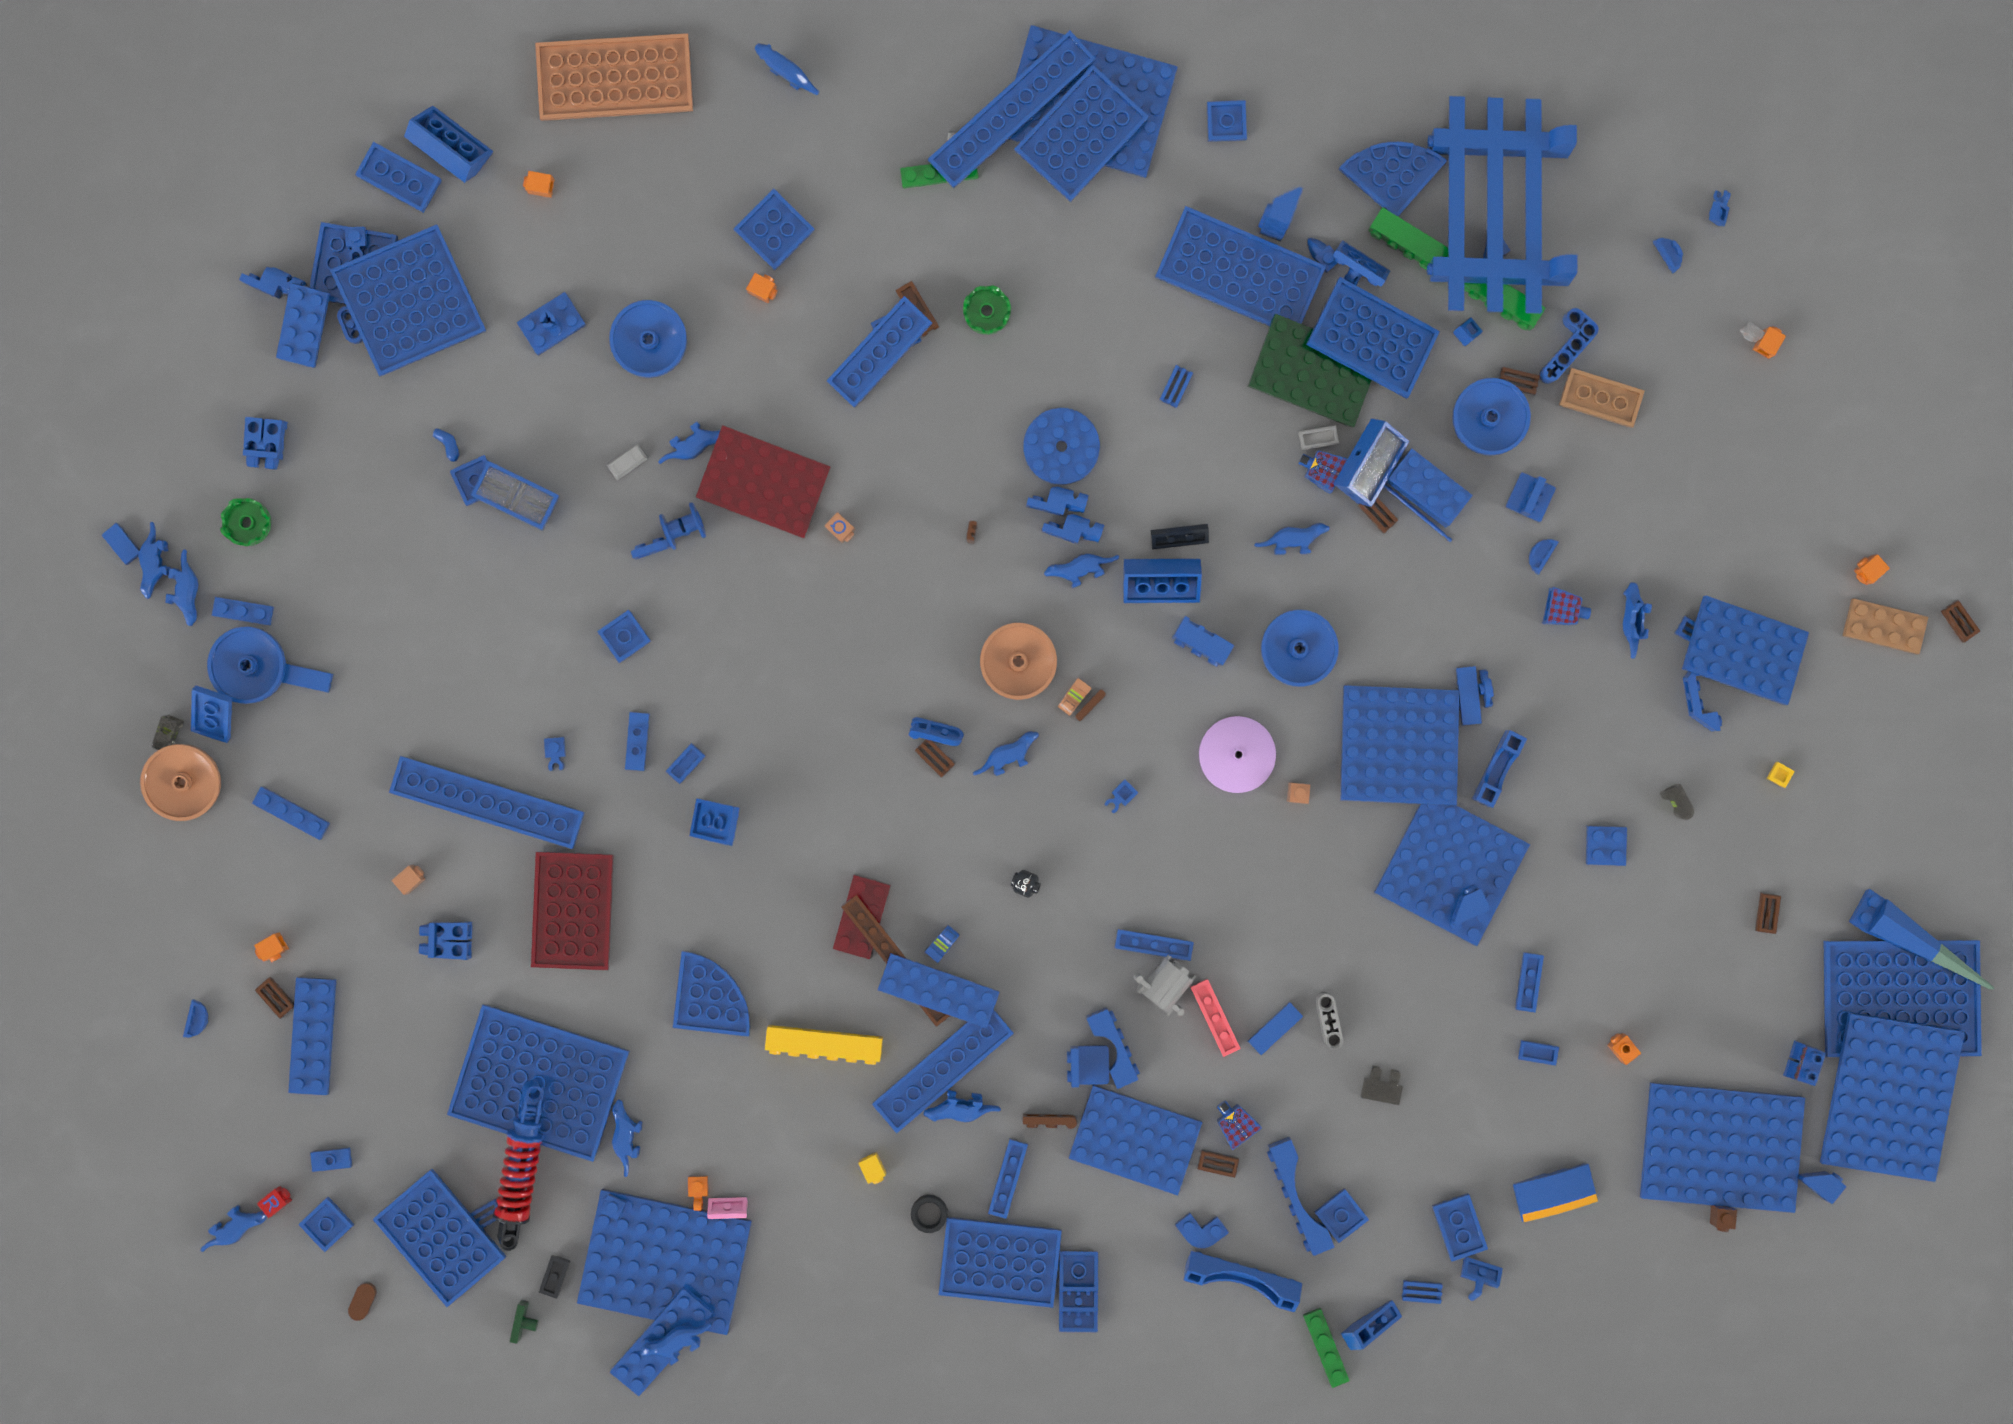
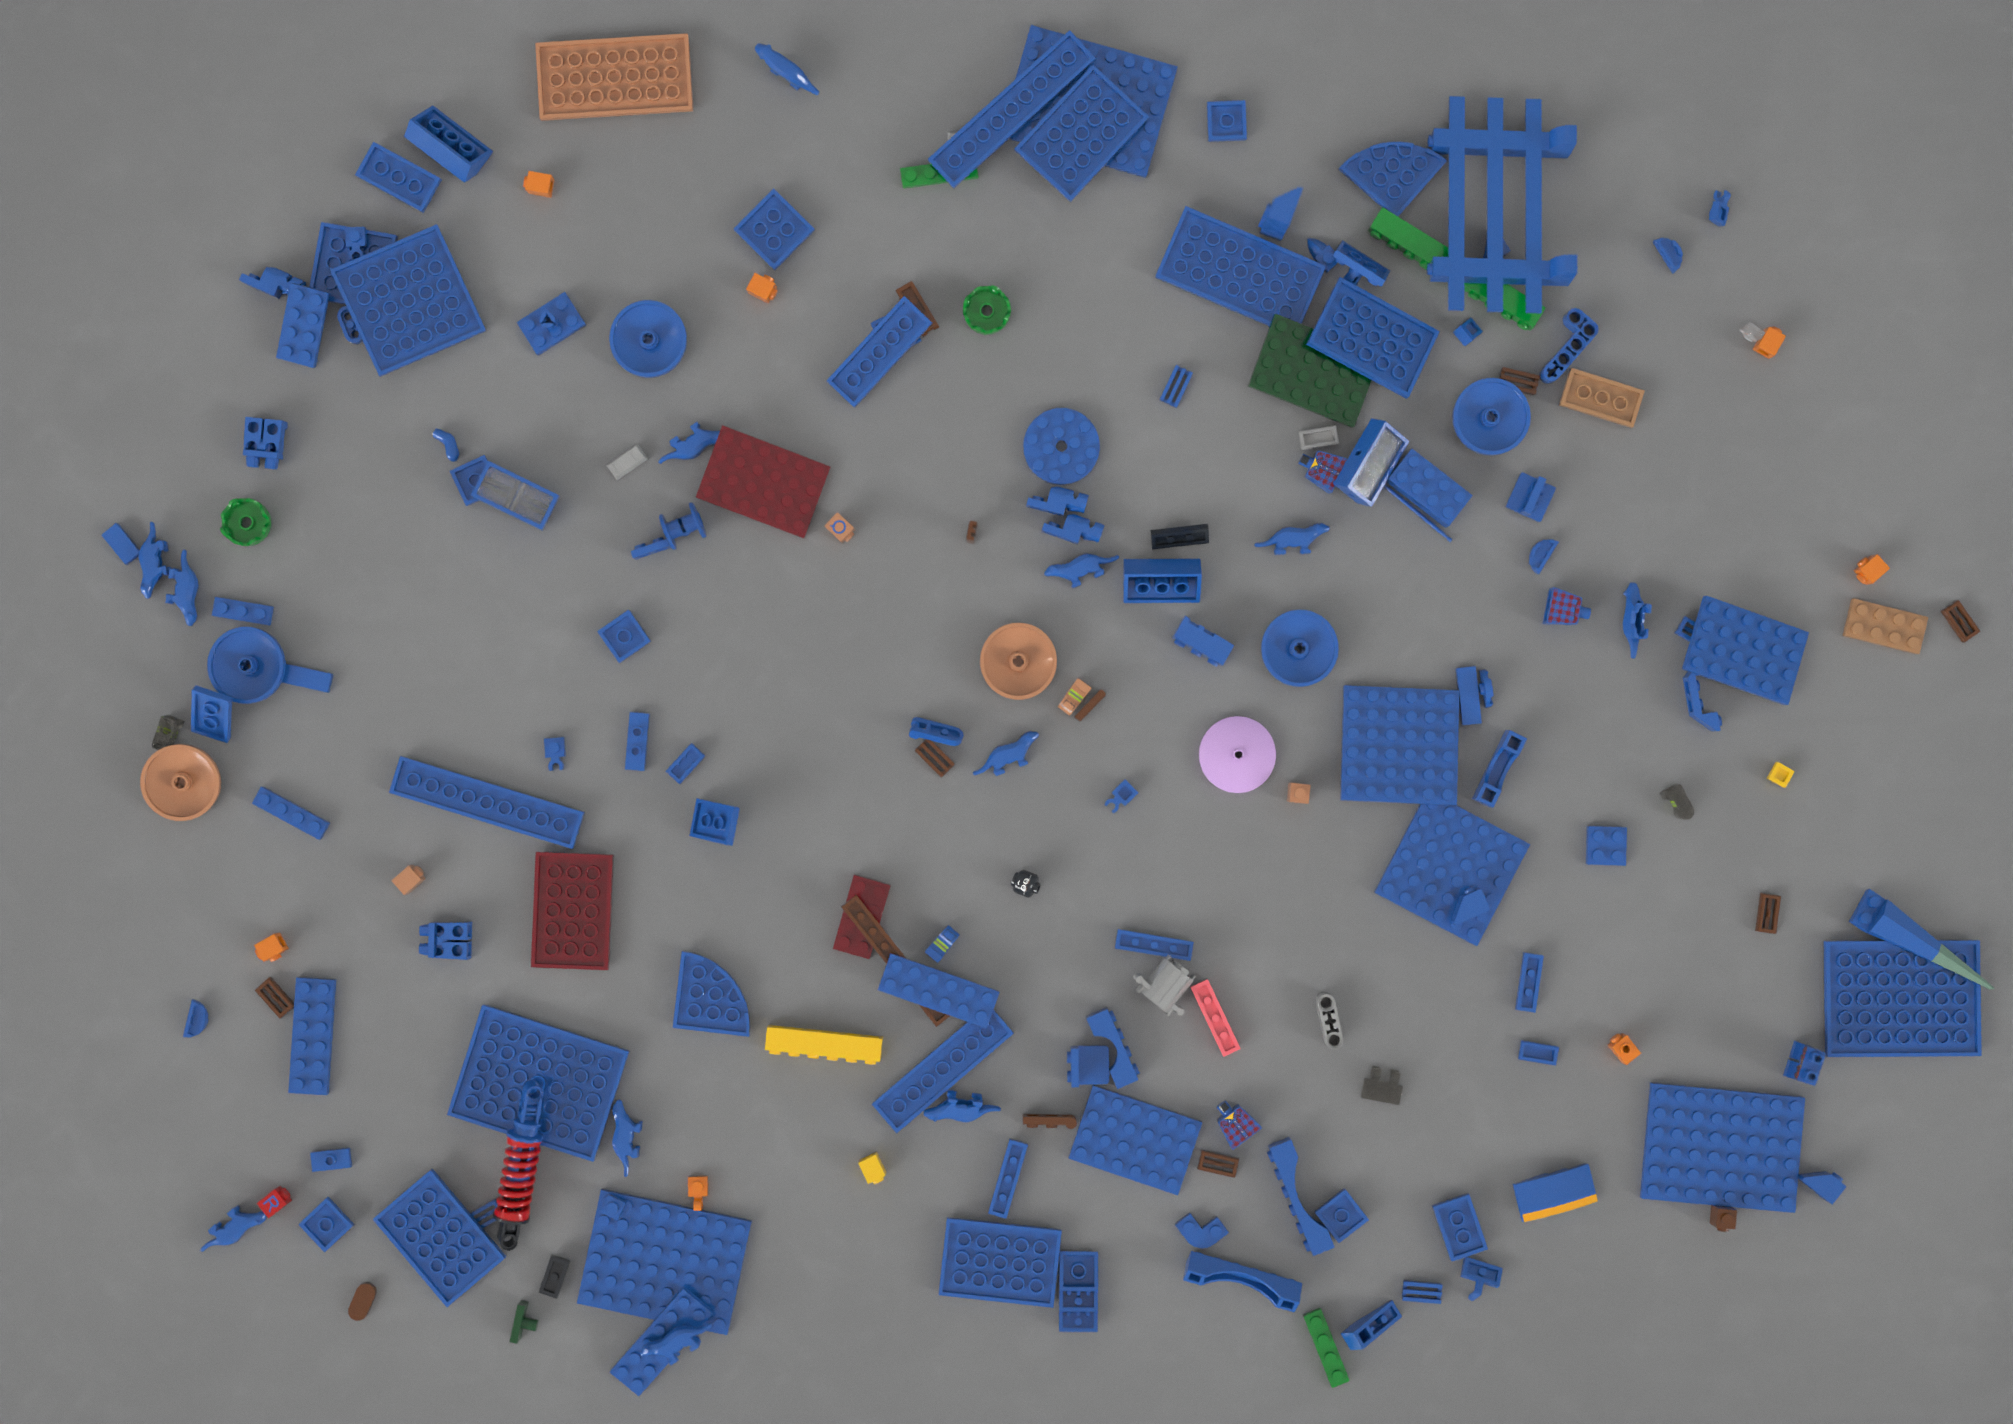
(727, 1208): bright pink plate -> none
(943, 1213): black tyre -> none
(1275, 1028): blue tile -> none
(1389, 524): reddish brown tile -> none
(1892, 1097): blue plate -> none

